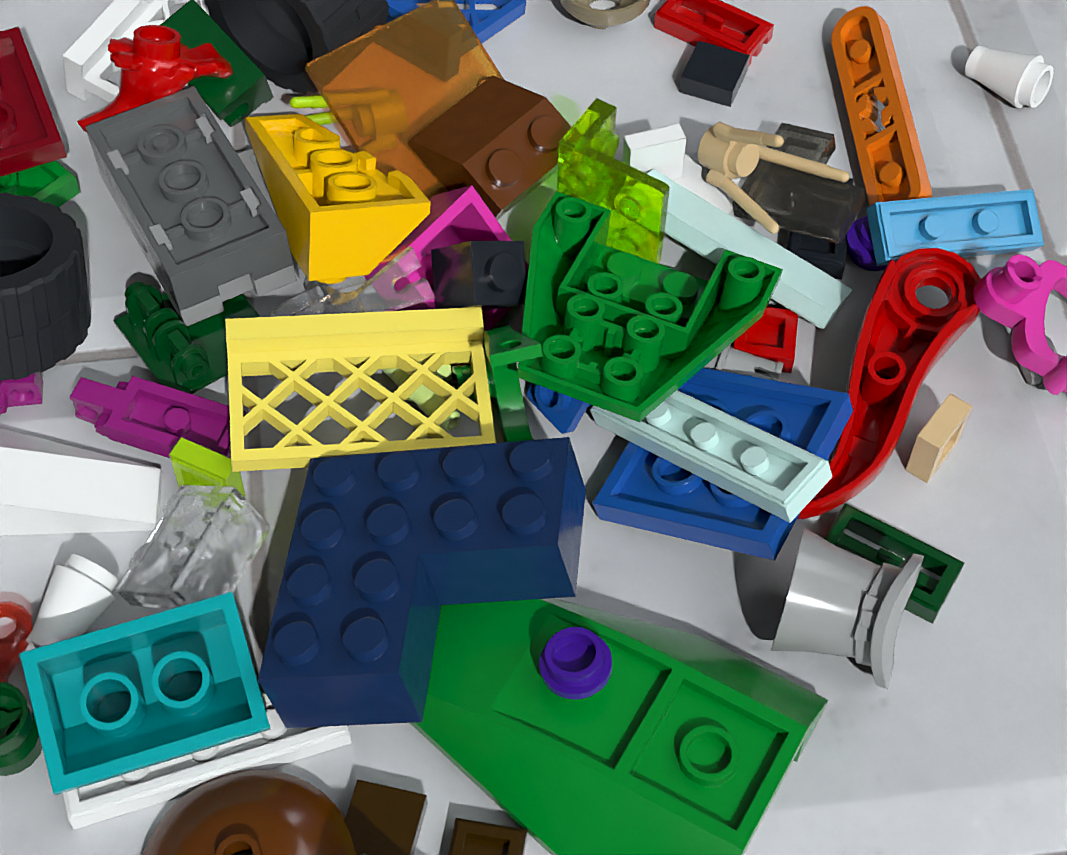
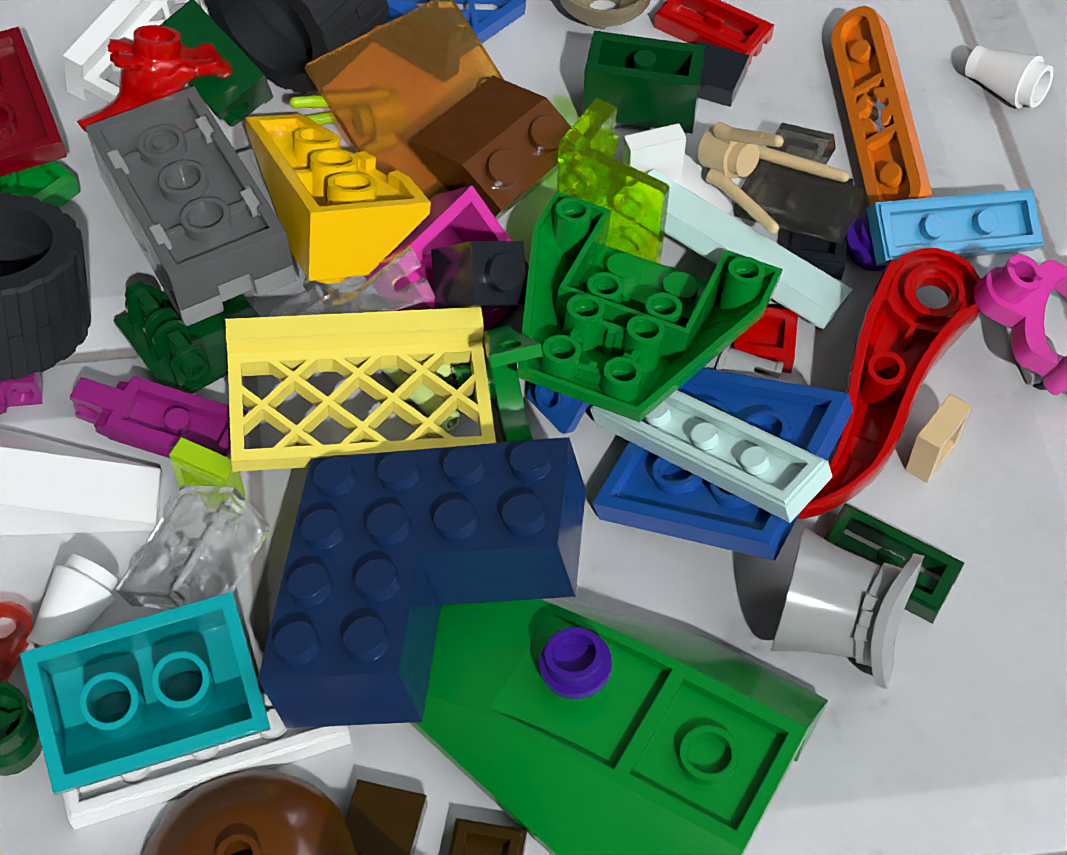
(645, 78): none -> dark green brick

